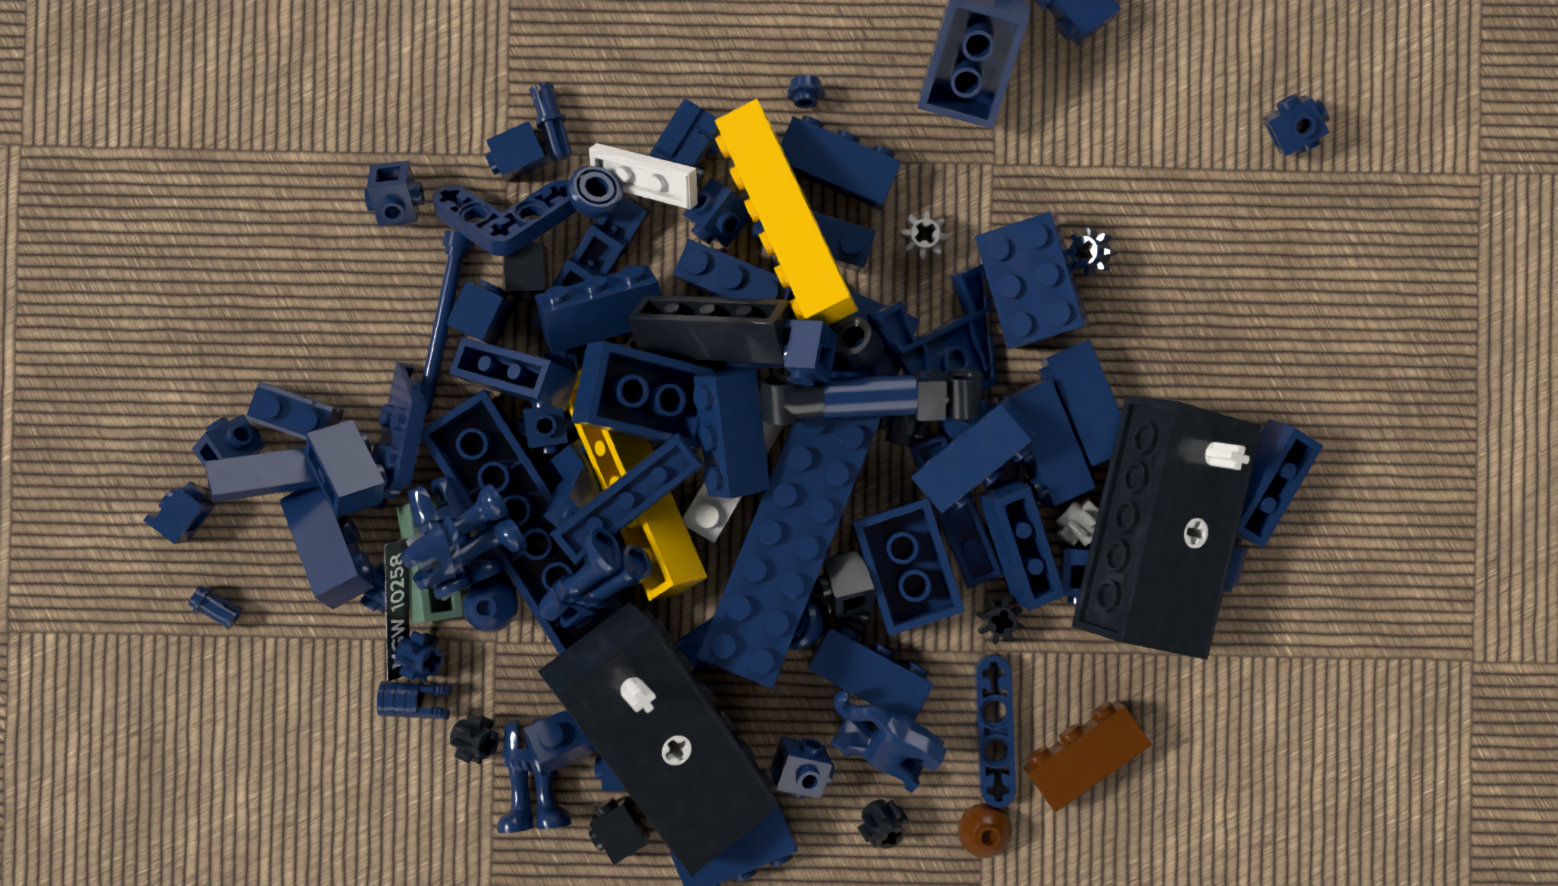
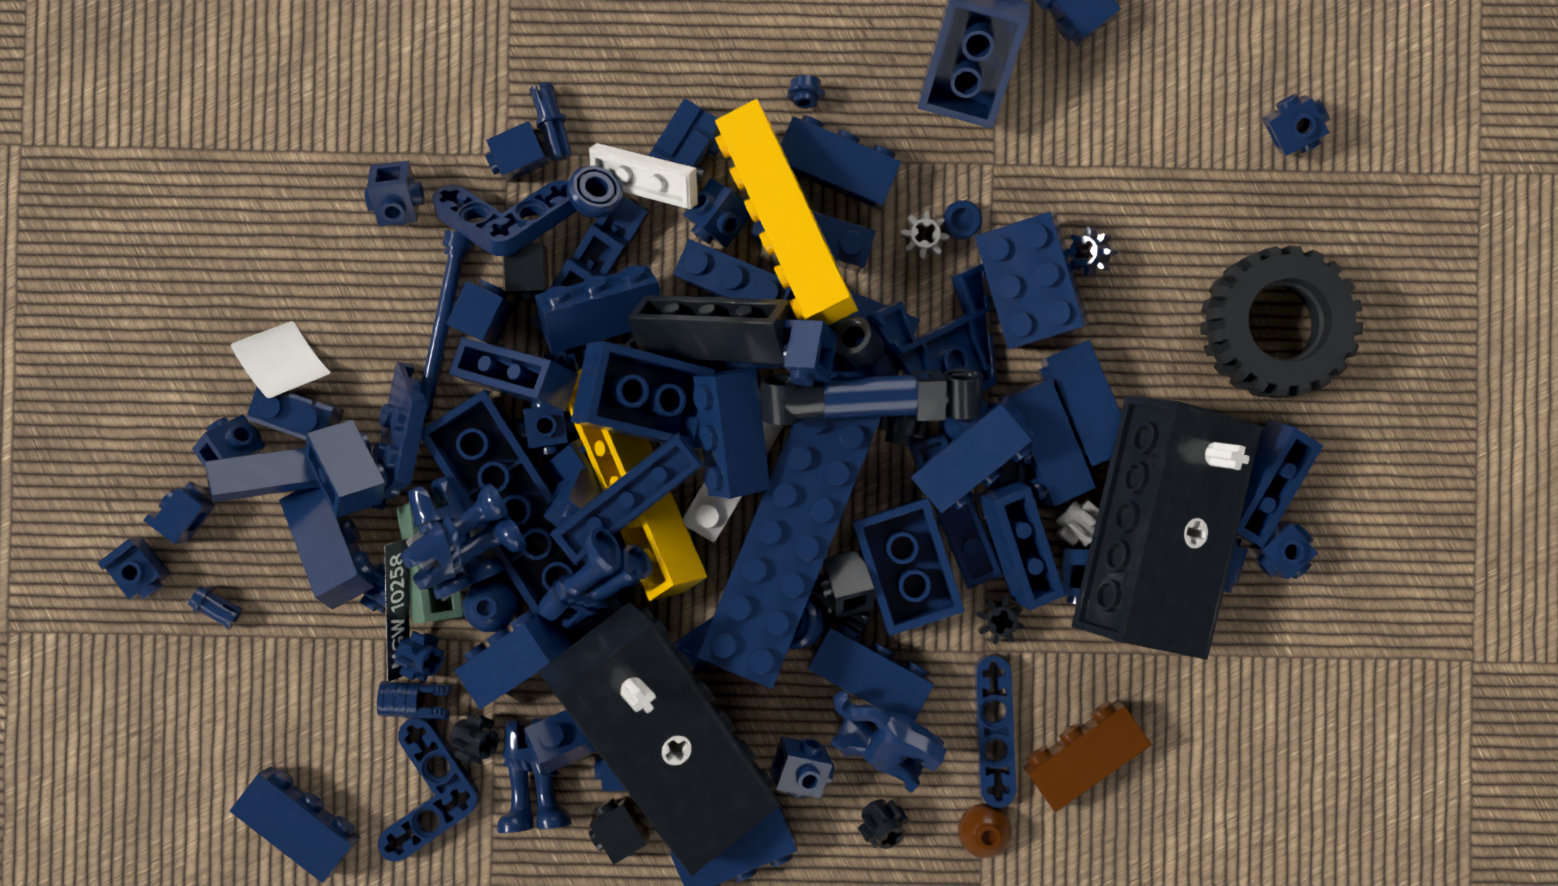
(148, 565): none -> dark blue brick
(279, 359): none -> white sticker
(295, 823): none -> dark blue brick
(441, 786): none -> dark blue beam
(511, 657): none -> dark blue brick
(962, 220): none -> dark blue tile
(1273, 558): none -> dark blue brick
(1329, 309): none -> black tyre

